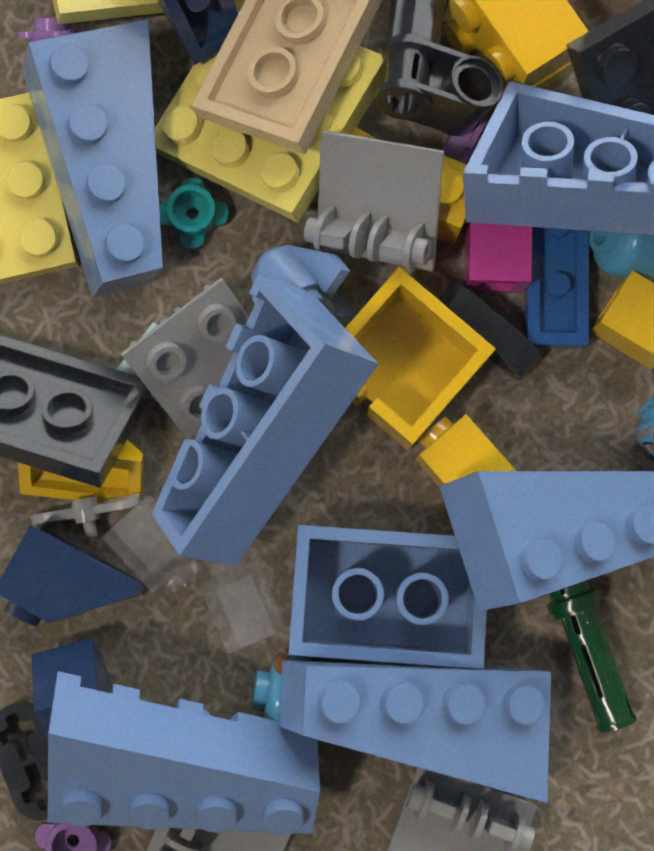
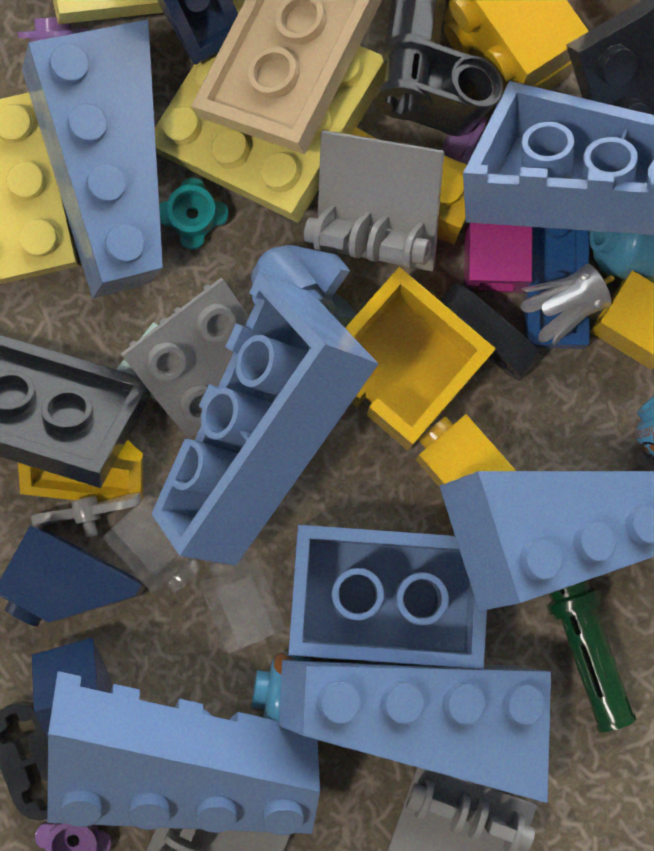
(574, 296): none -> flat silver piece

